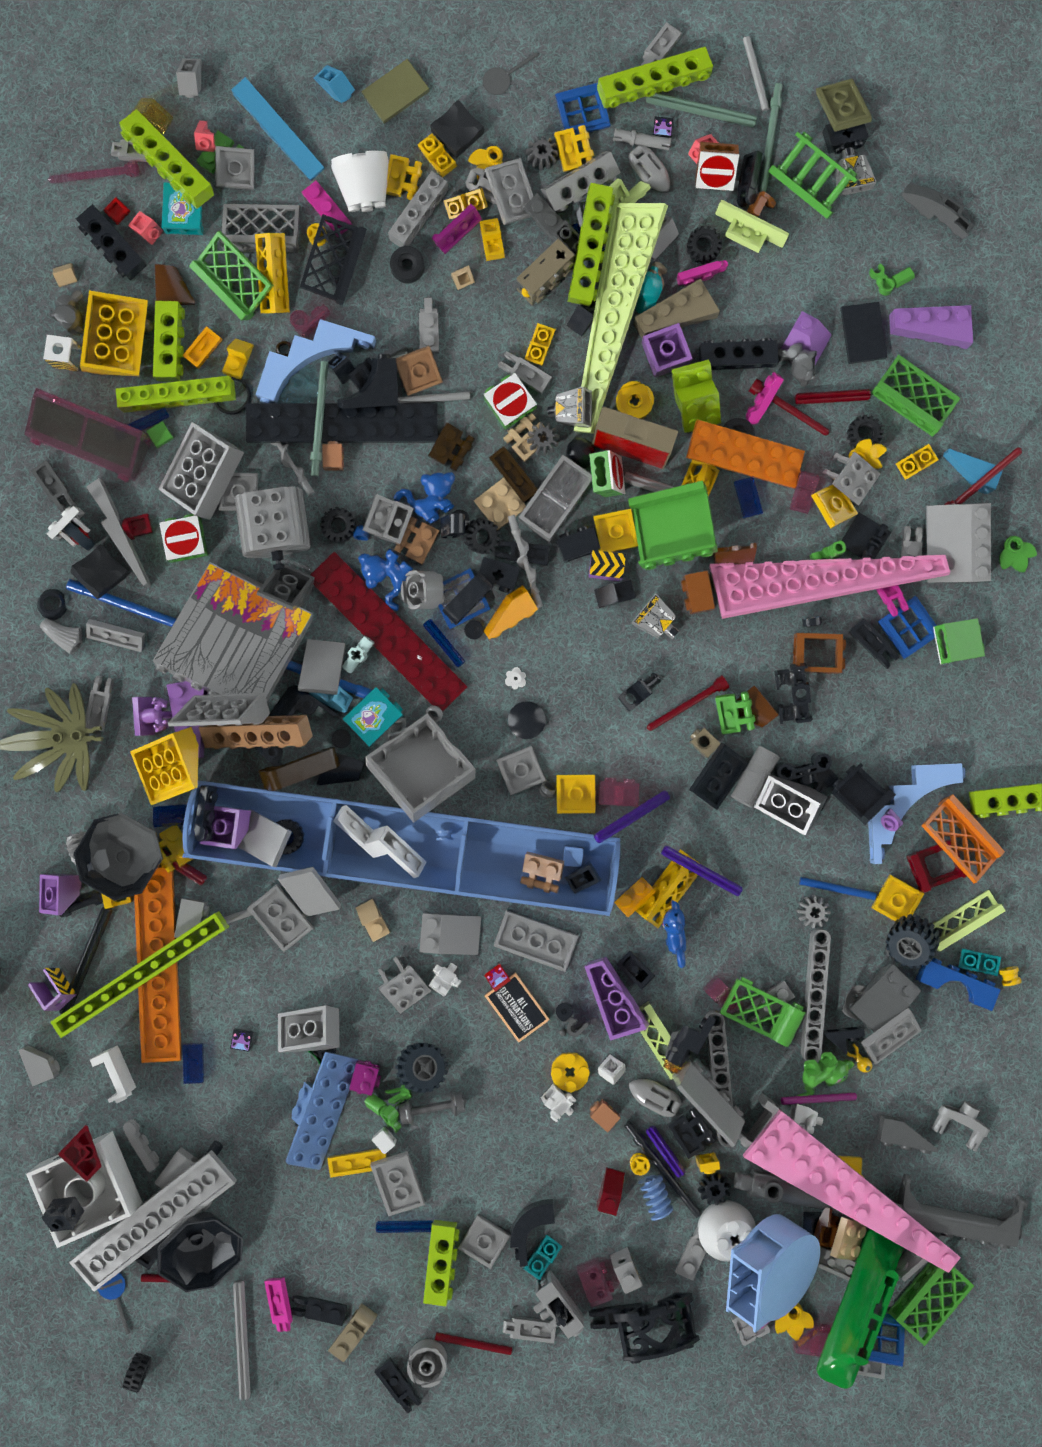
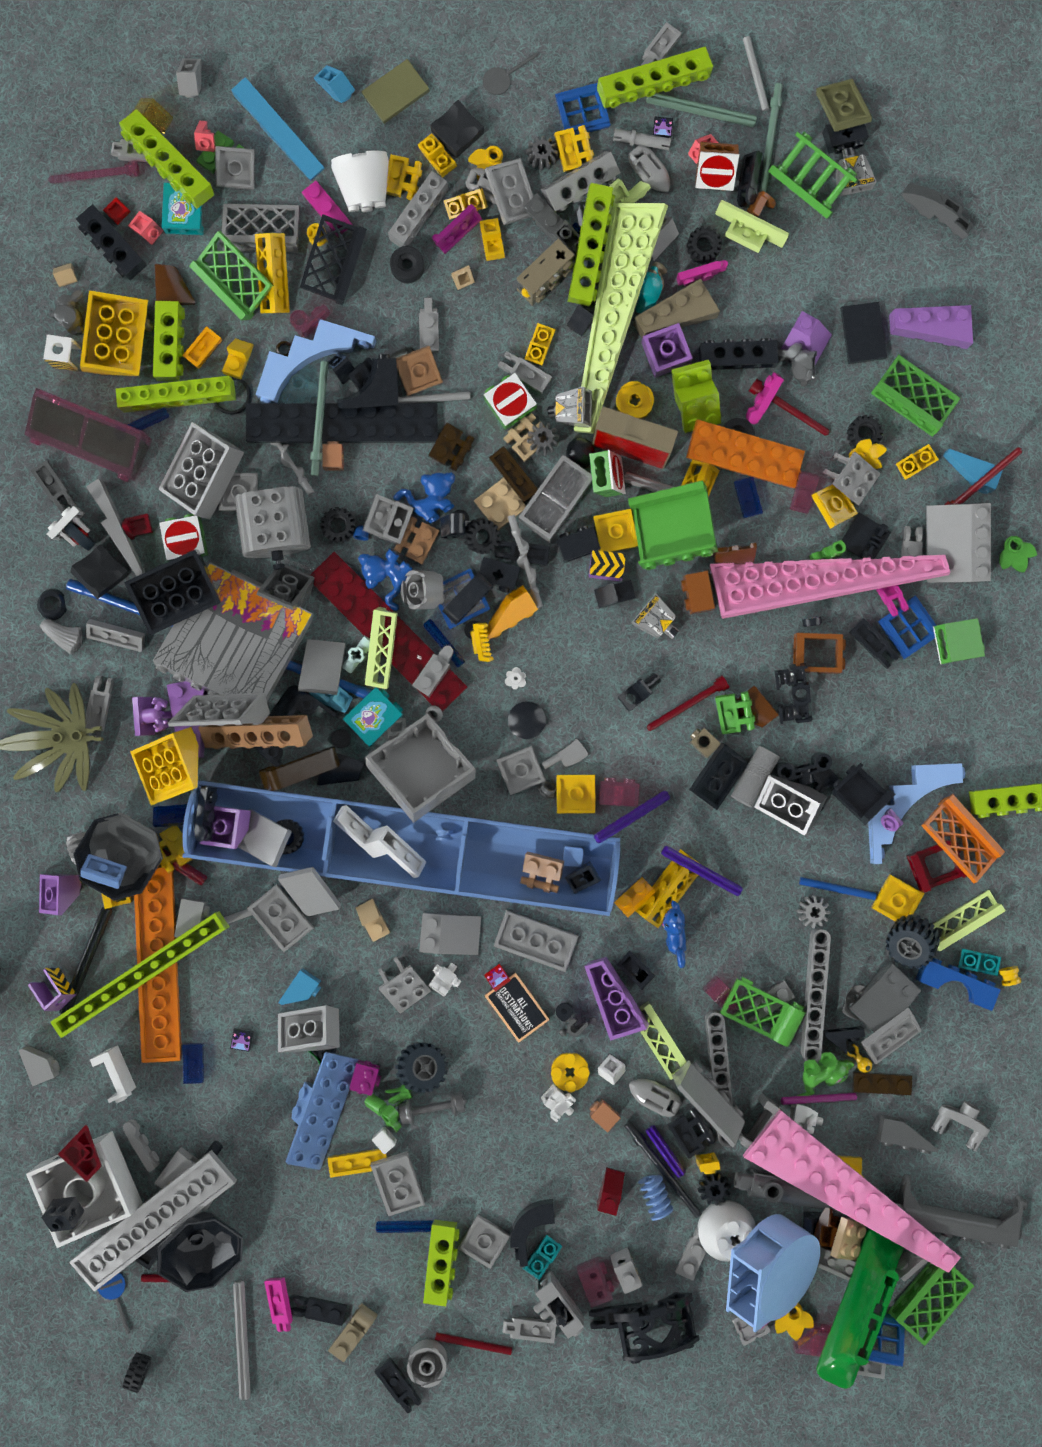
(96, 899): black bar -> none
(103, 871): none -> medium blue slope
(160, 434): bright green tile -> none
(173, 591): none -> black slope
(301, 988): none -> dark azure slope
(376, 648): none -> yellowish green fence
(434, 671): none -> light grey hinge
(478, 642): none -> yellow piece
(569, 755): none -> light grey piece
(640, 1168): yellow wheel -> none
(684, 1042): black plate -> none
(832, 396): dark red axle -> none
(882, 1083): none -> dark brown plate
(887, 284): bright green bar -> none

